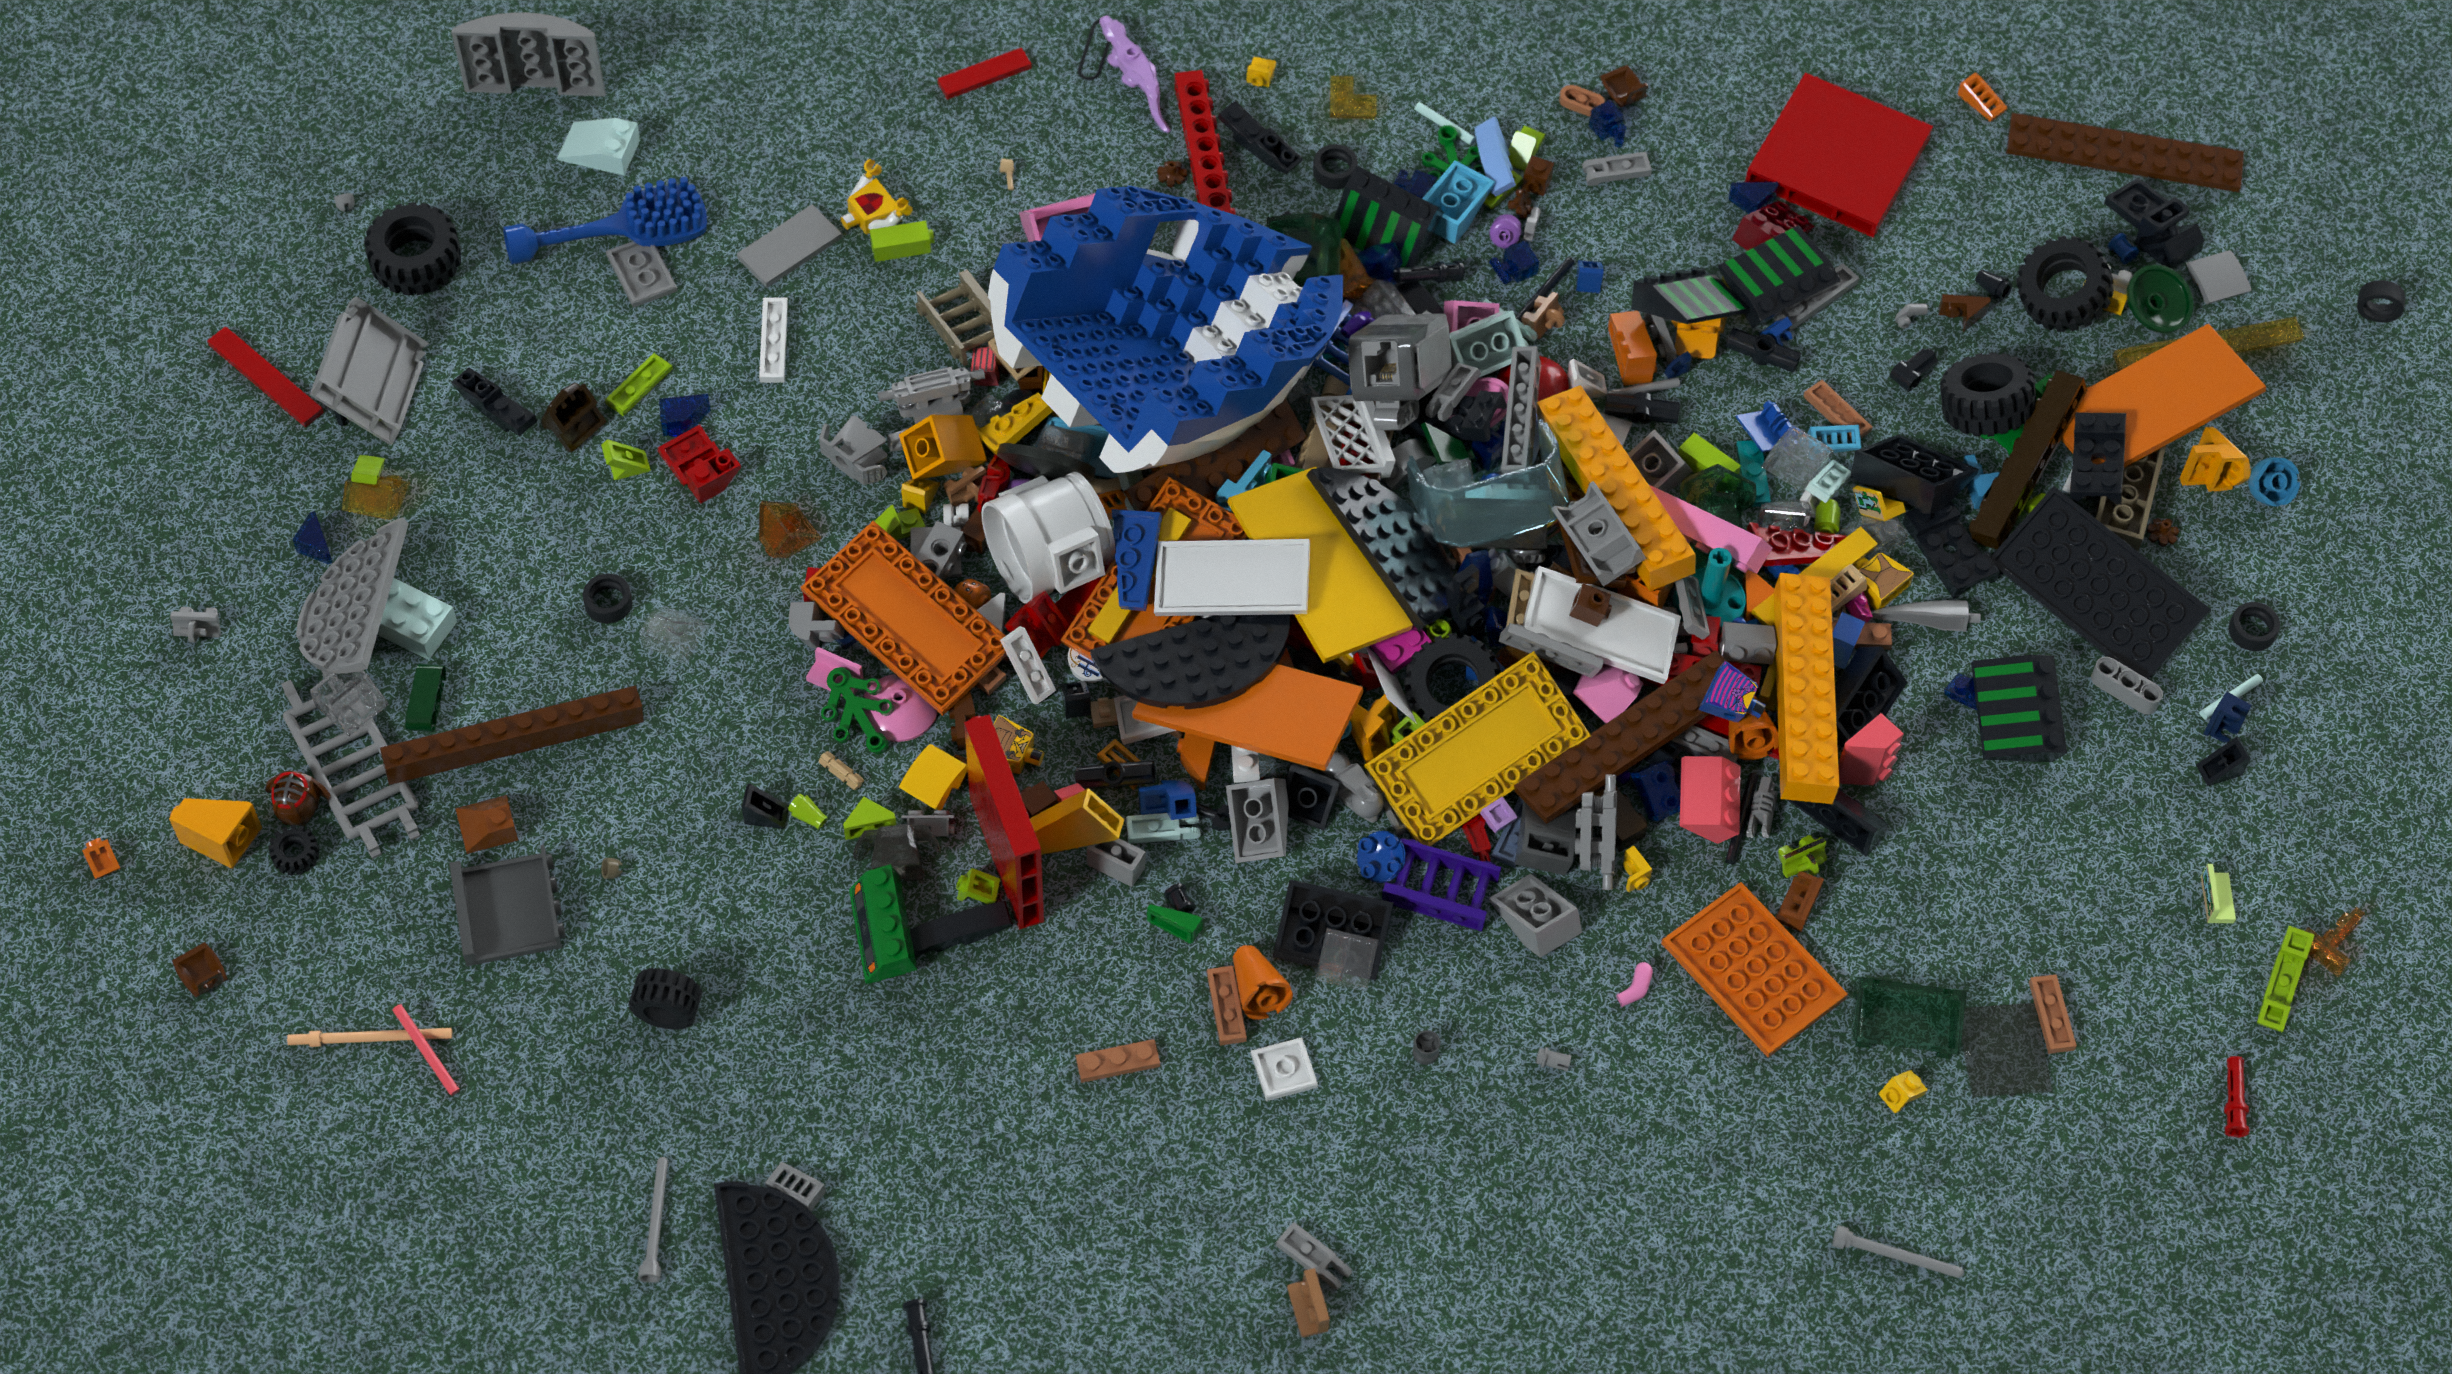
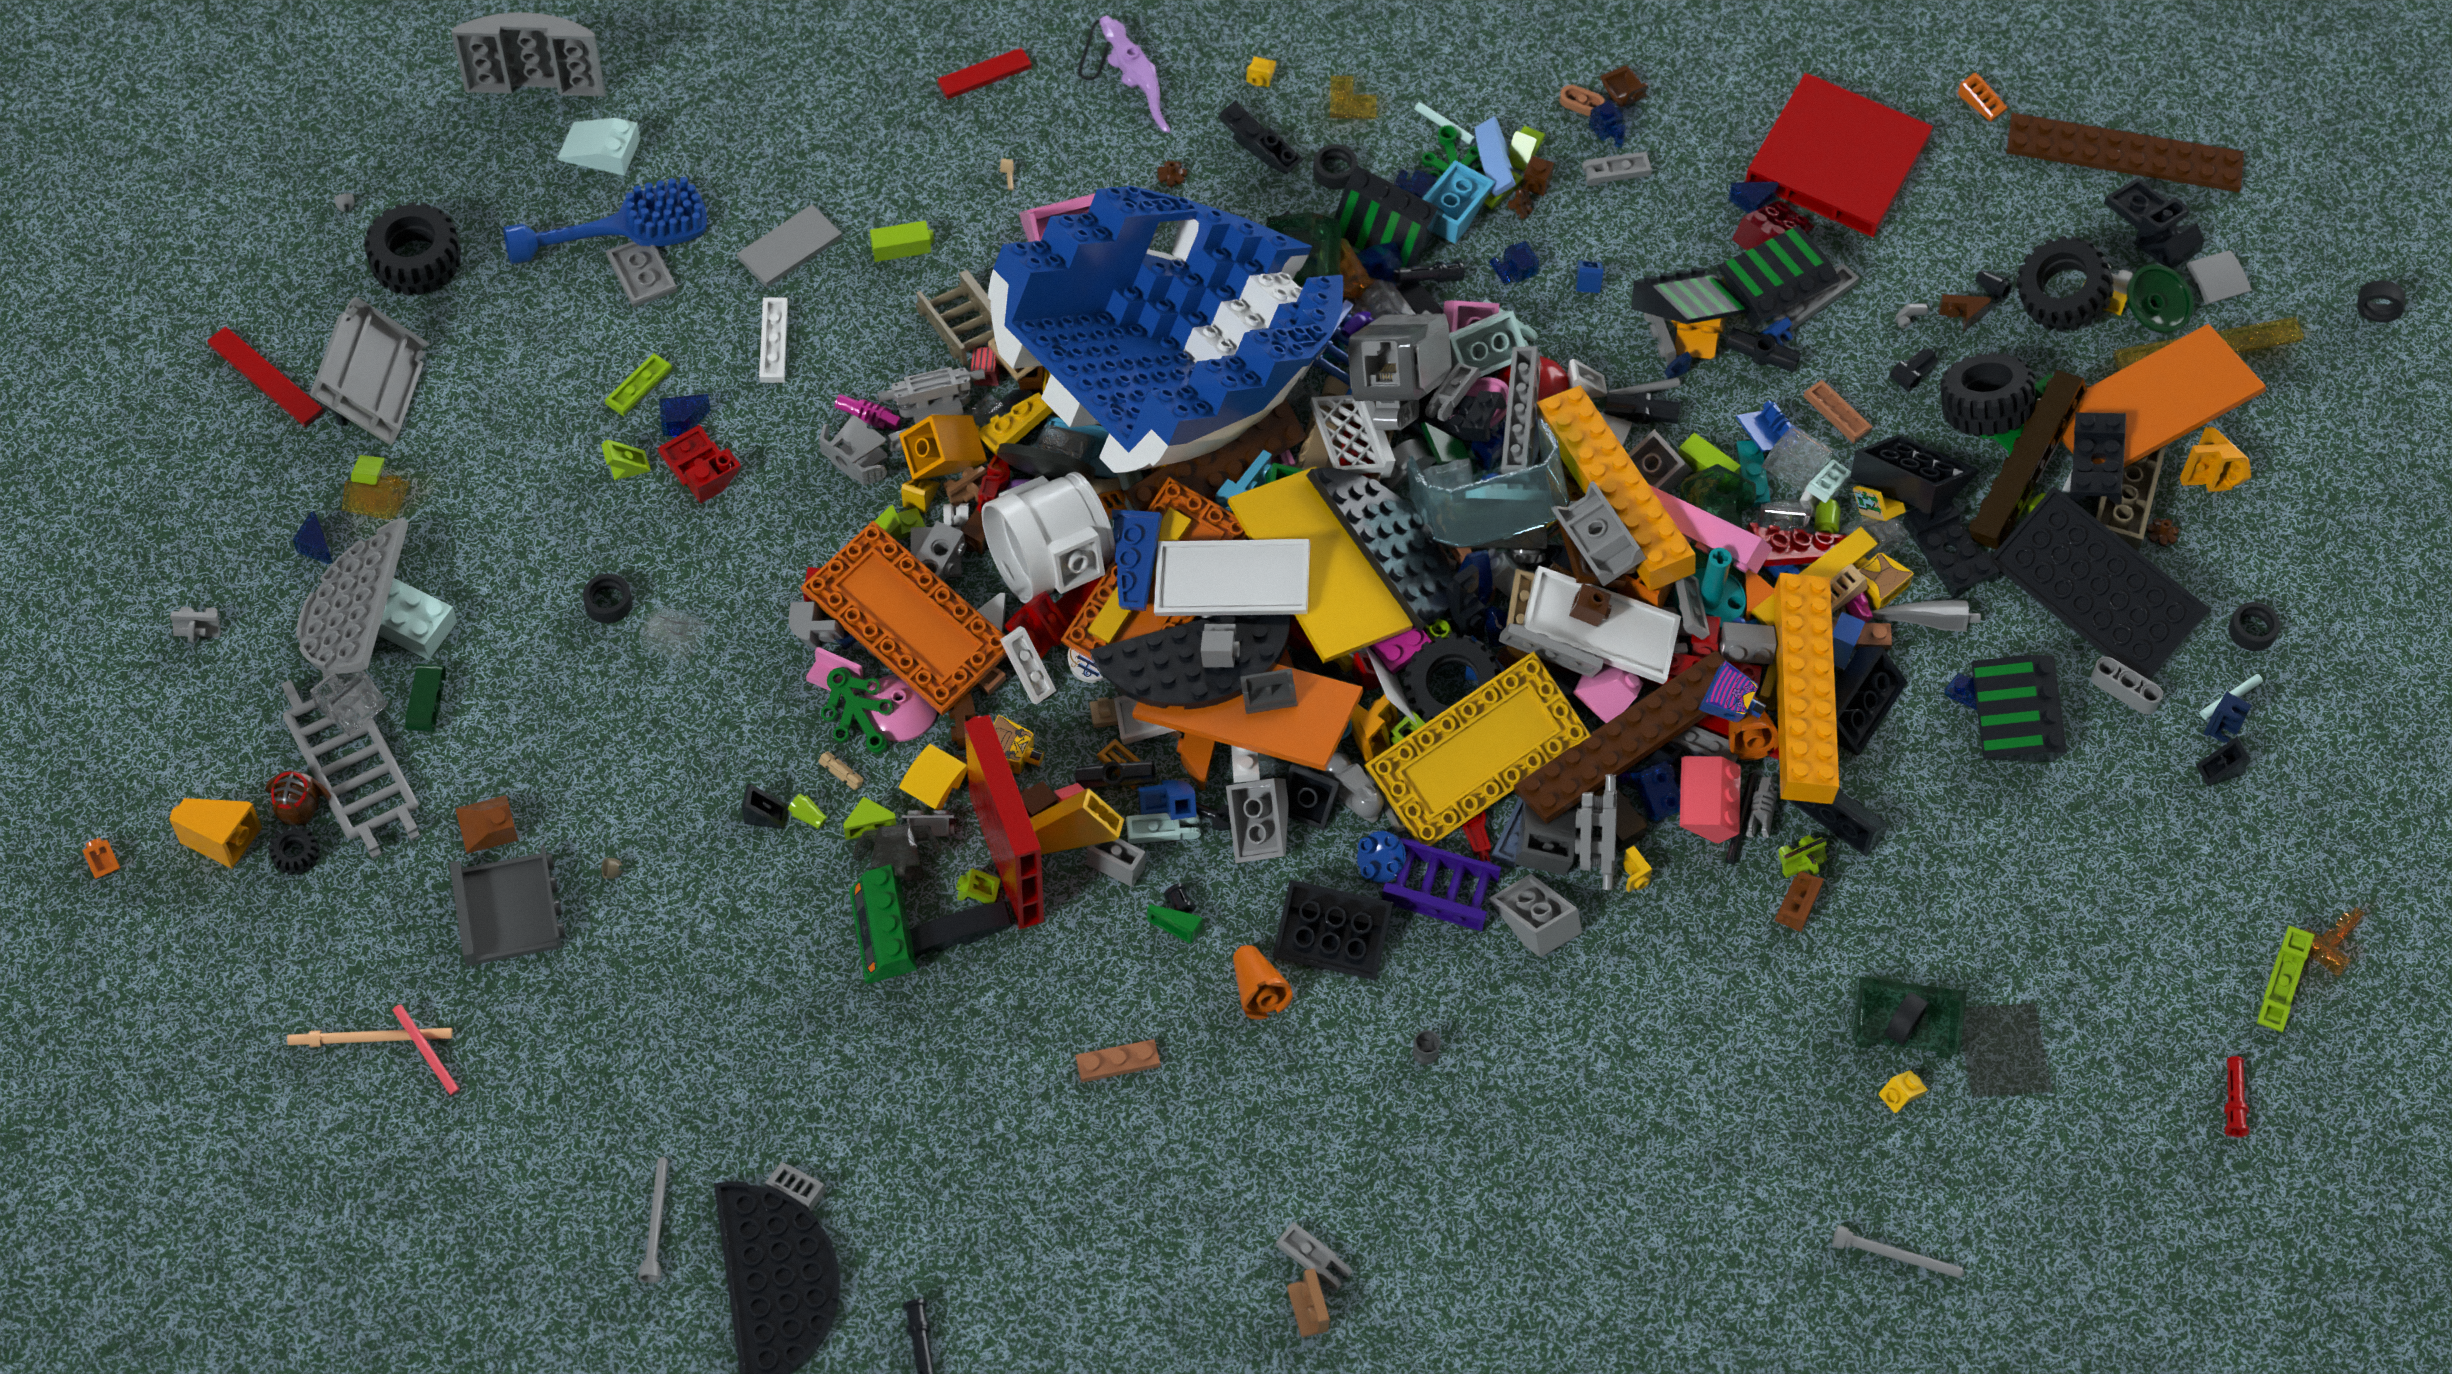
(200, 969): reddish brown piece -> none
(493, 403): black slope -> none
(511, 735): reddish brown brick -> none
(573, 416): dark brown piece -> none
(665, 998): black tyre -> none
(784, 529): clear orange slope -> none
(869, 412): none -> dark pink hinge
(872, 205): torso -> none
(974, 592): orange head -> none
(1076, 699): black slope -> none
(1202, 141): red brick -> none
(1219, 645): none -> light grey brick
(1226, 1005): nougat plate -> none
(1268, 691): none -> dark grey hinge
(1284, 1069): white tile -> none
(1346, 960): clear slope -> none
(1498, 815): lavender tile -> none
(1505, 231): medium lavender head -> none
(1531, 224): light grey bar -> none
(1547, 286): black bar -> none
(1547, 314): medium nougat hips -> none
(1553, 1059): light grey pin -> none
(1632, 347): orange wedge -> none
(1639, 986): bright pink arm -> none
(1754, 969): orange plate -> none
(1823, 431): medium azure slope -> none
(1870, 753): coral slope -> none
(1906, 1018): none -> black tyre
(1981, 484): dark azure slope -> none
(2052, 1014): nougat plate -> none
(2123, 248): blue bush -> none
(2217, 896): yellowish green panel -> none
(2274, 481): dark azure cylinder -> none

